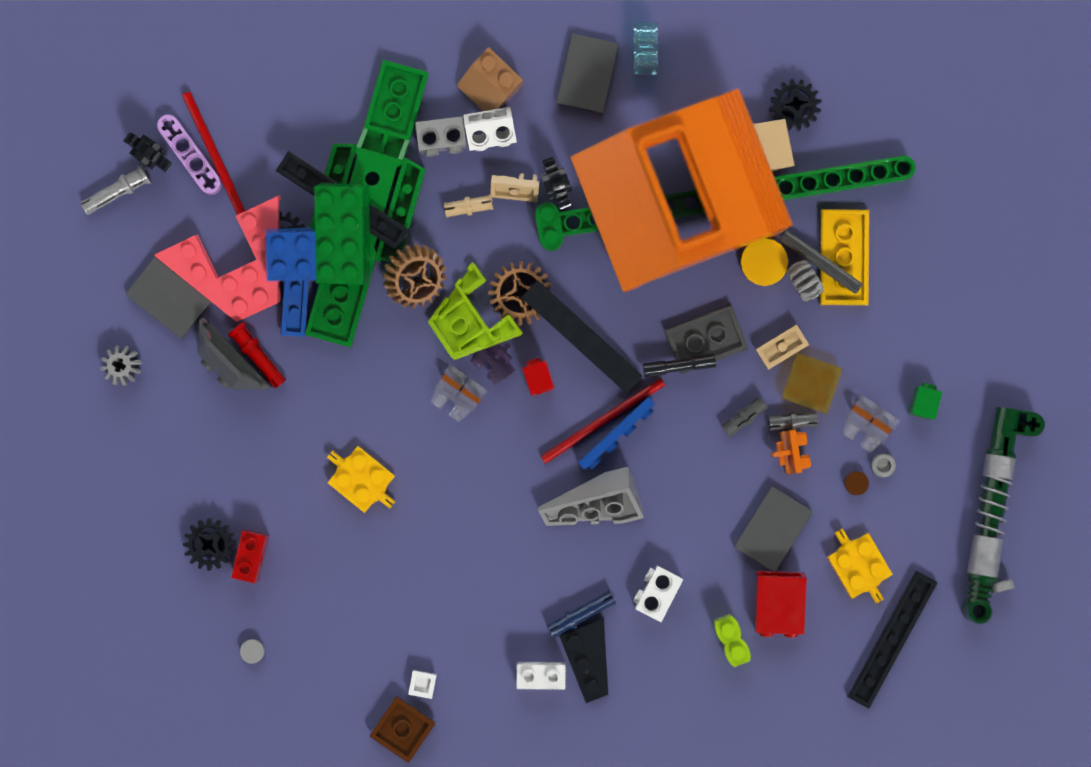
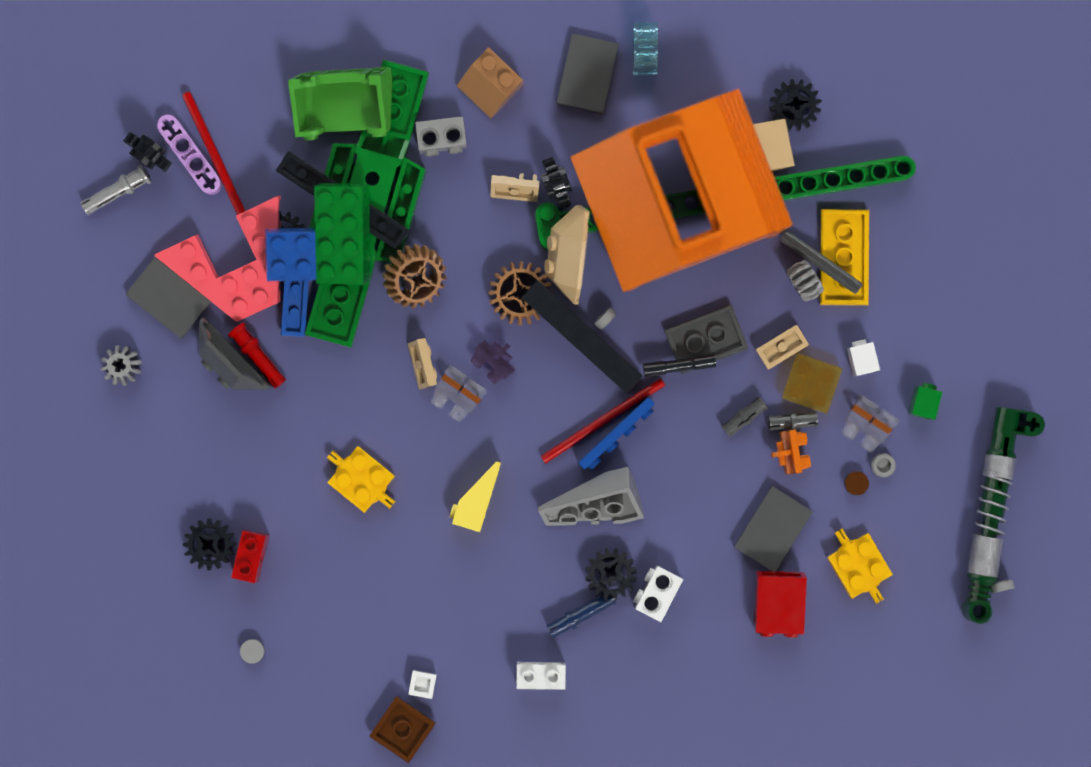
(341, 101): none -> bright green windscreen
(420, 356): none -> tan plate
(461, 325): lime wing -> none
(468, 206): tan pin -> none
(474, 504): none -> light yellow slope
(489, 122): white brick -> none
(538, 377): red brick -> none
(567, 252): none -> tan wedge
(587, 657): black wing -> none
(604, 319): none -> light grey tile
(619, 580): none -> black gear
(734, 646): lime brick -> none
(764, 262): yellow tile -> none
(863, 358): none -> white brick
(892, 639): black tile -> none

